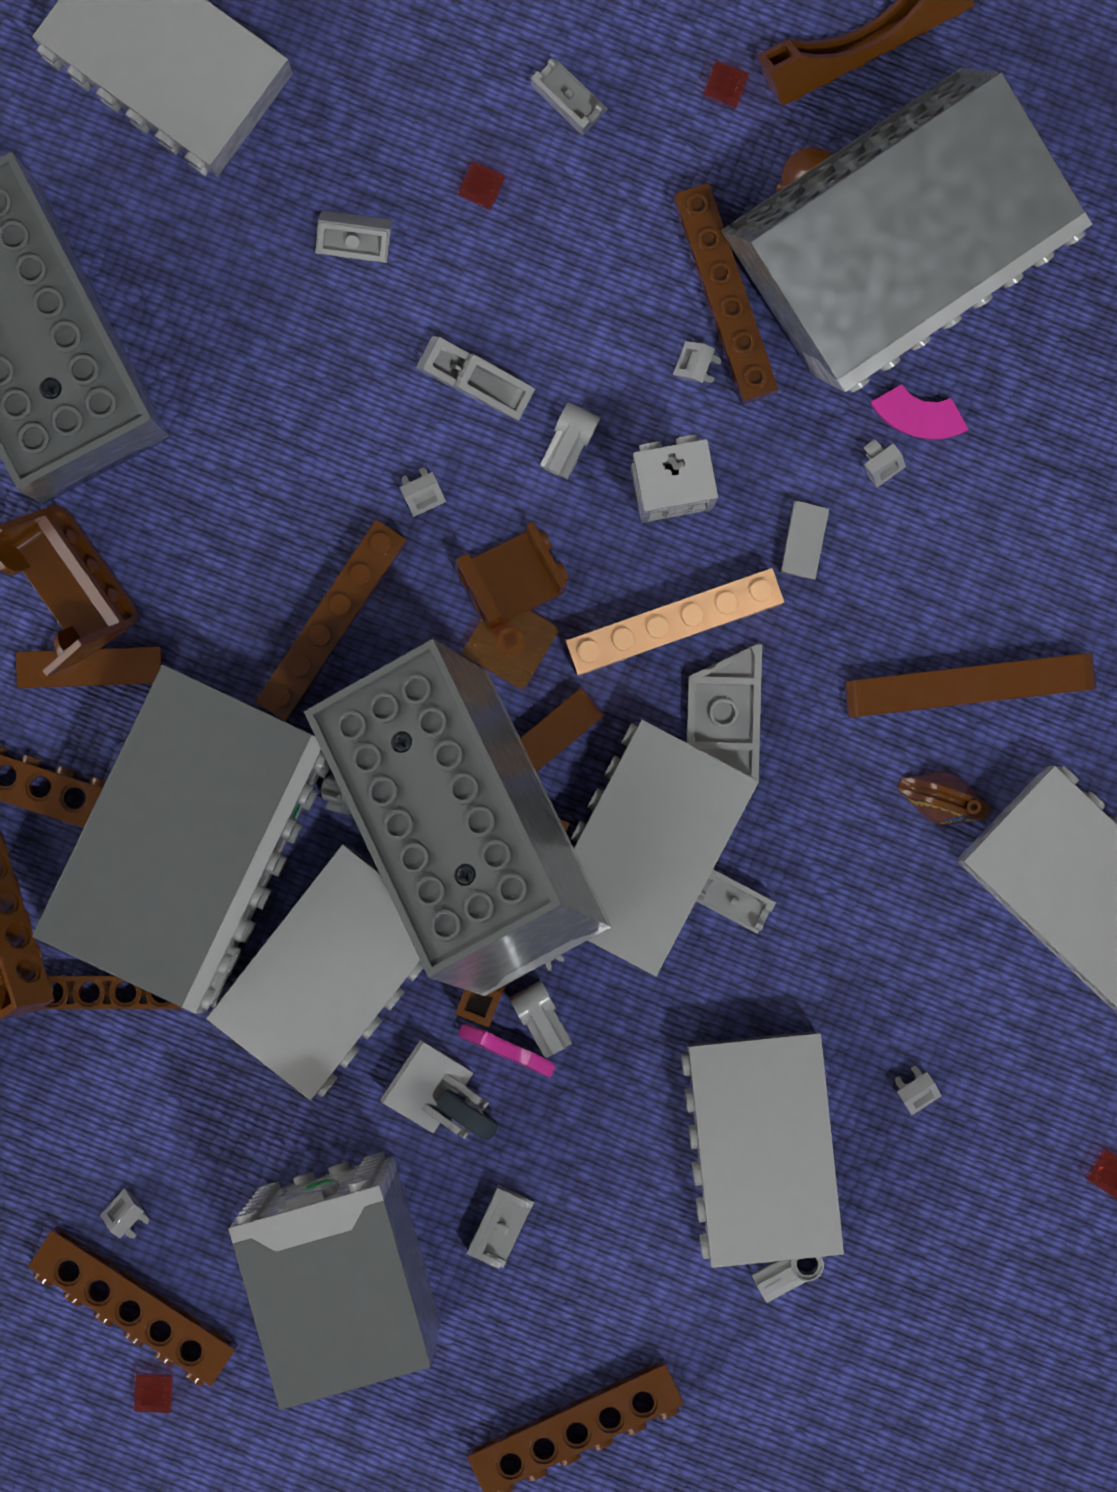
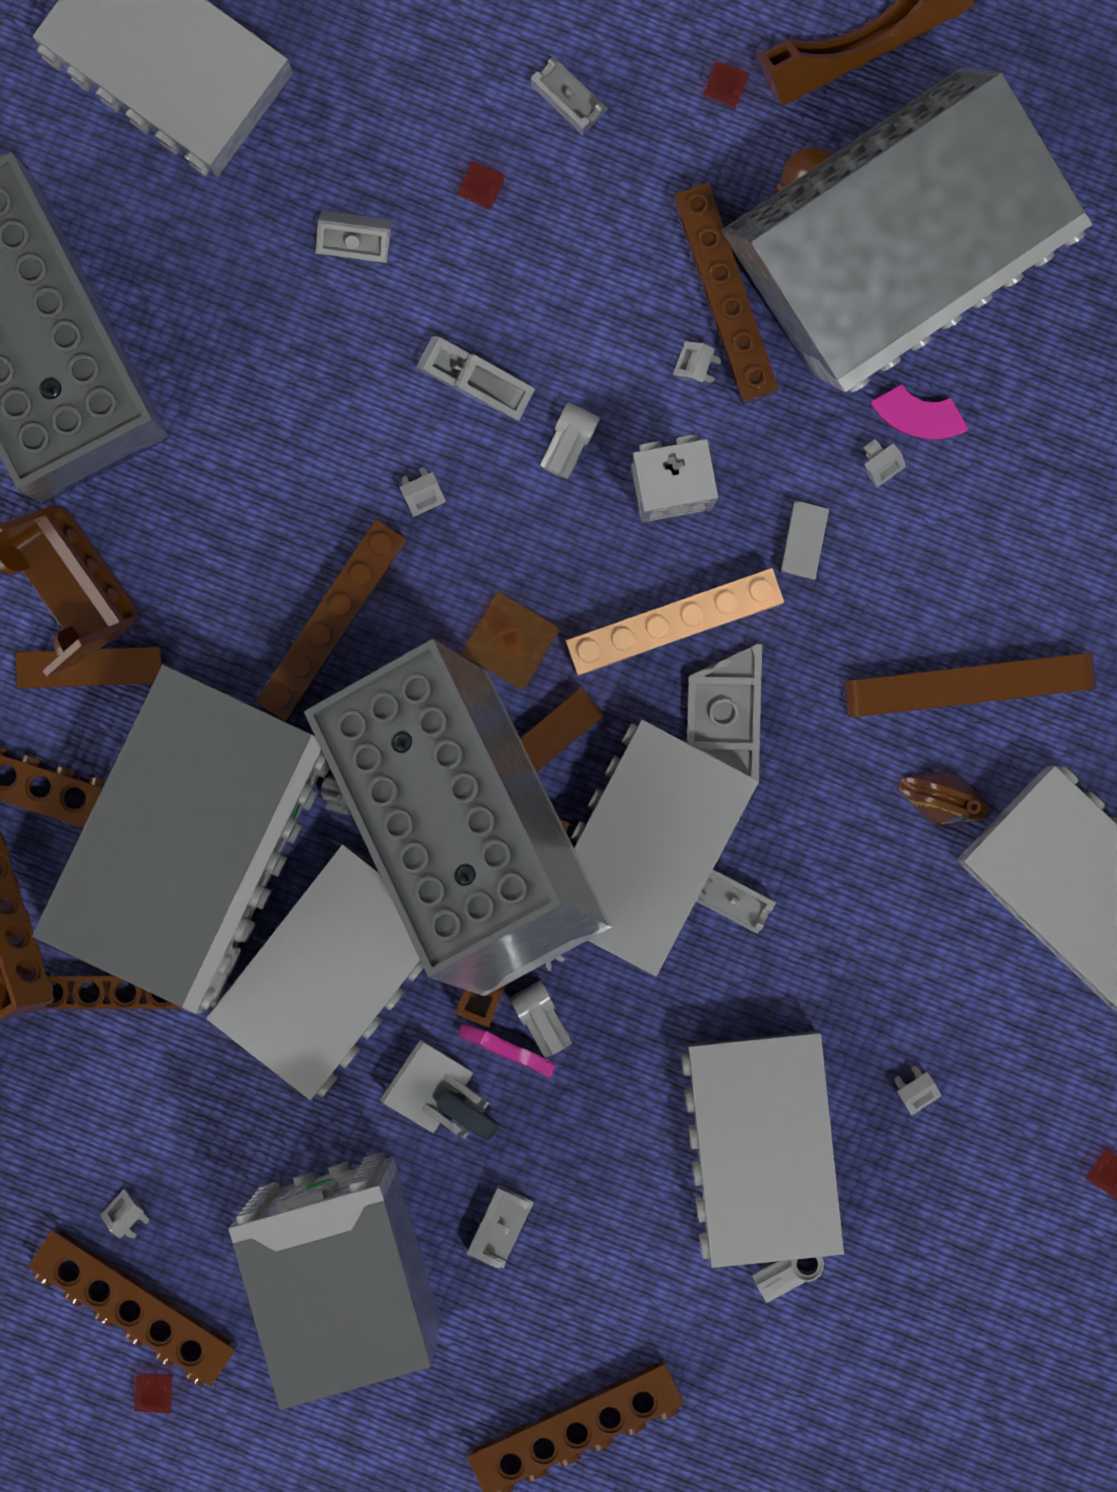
(512, 577): reddish brown panel -> none

